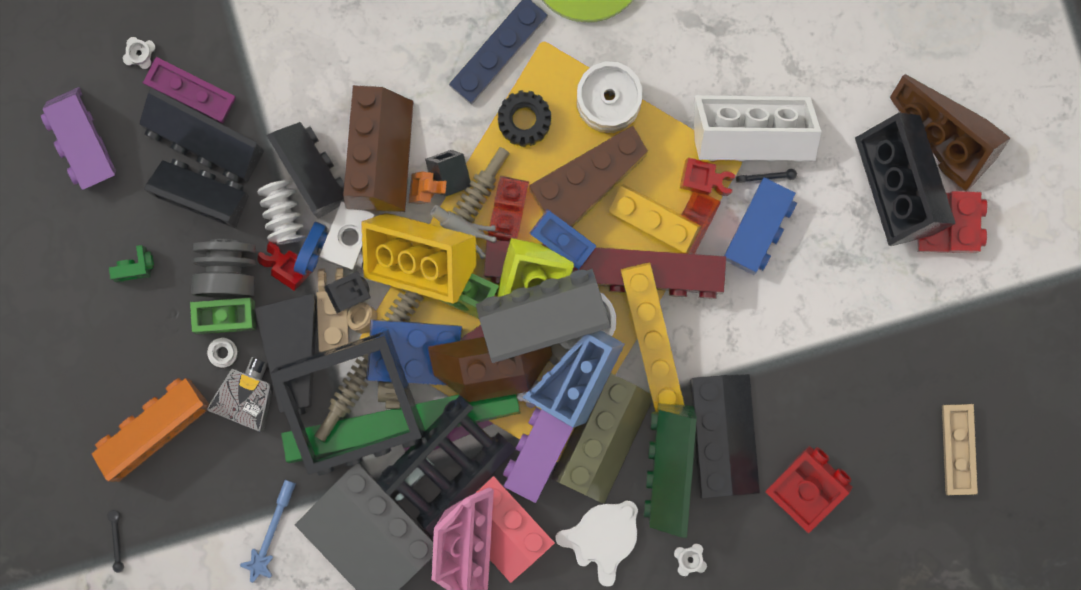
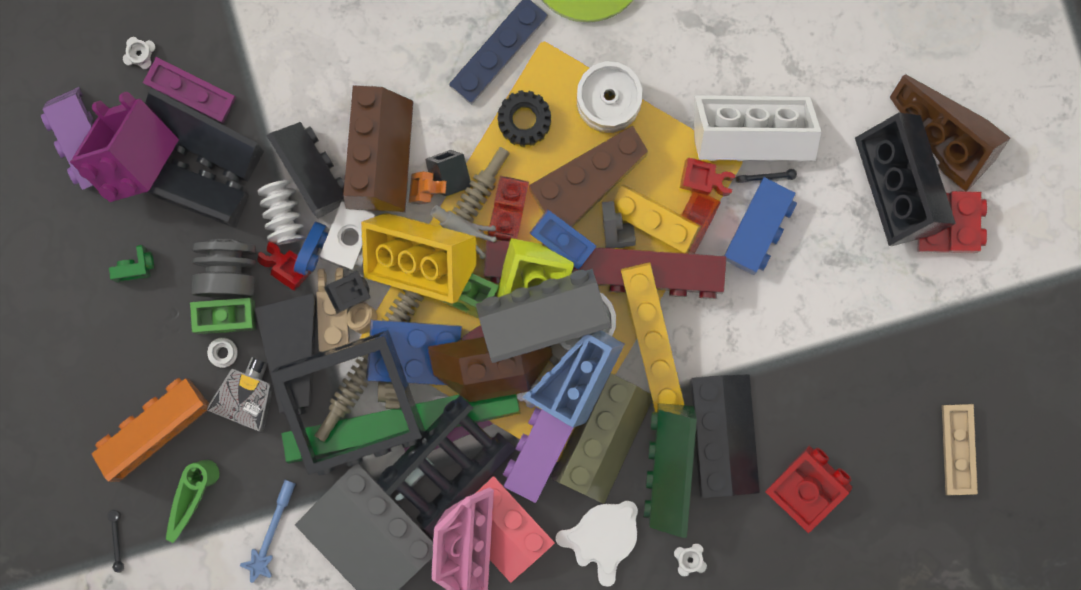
(124, 149): none -> magenta container
(189, 494): none -> bright green piece
(616, 234): none -> dark grey bracket

